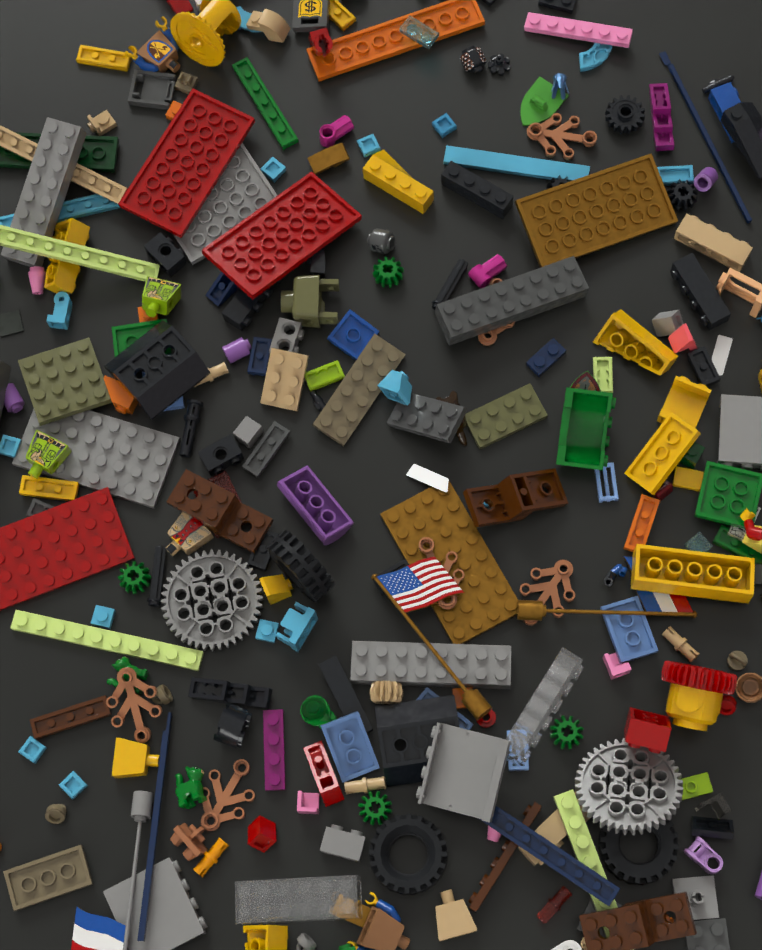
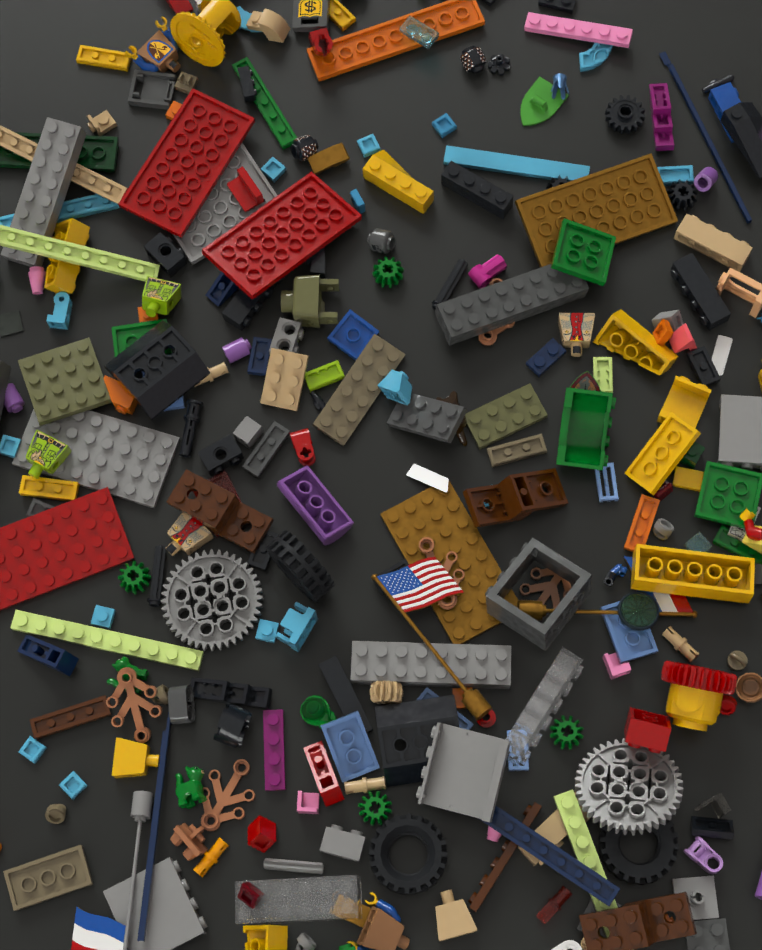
(48, 655): none -> dark blue slope
(181, 704): none -> dark grey beam
(245, 190): none -> red panel
(247, 83): none -> black piece
(250, 894): none -> dark red slope
(276, 588): yellow slope -> none
(293, 866): none -> light grey axle
(303, 445): none -> red piece
(304, 147): none -> black head
(336, 130): dark pink piece -> none
(357, 201): none -> dark azure tile
(516, 450): none -> dark tan tile
(519, 621): none -> dark grey window
(559, 135): nougat plant -> none
(576, 331): none -> torso
(583, 252): none -> green plate
(638, 610): none -> clear green wheel
(662, 529): none -> light grey tile
(663, 332): none -> orange plate
(696, 786): lime plate -> none

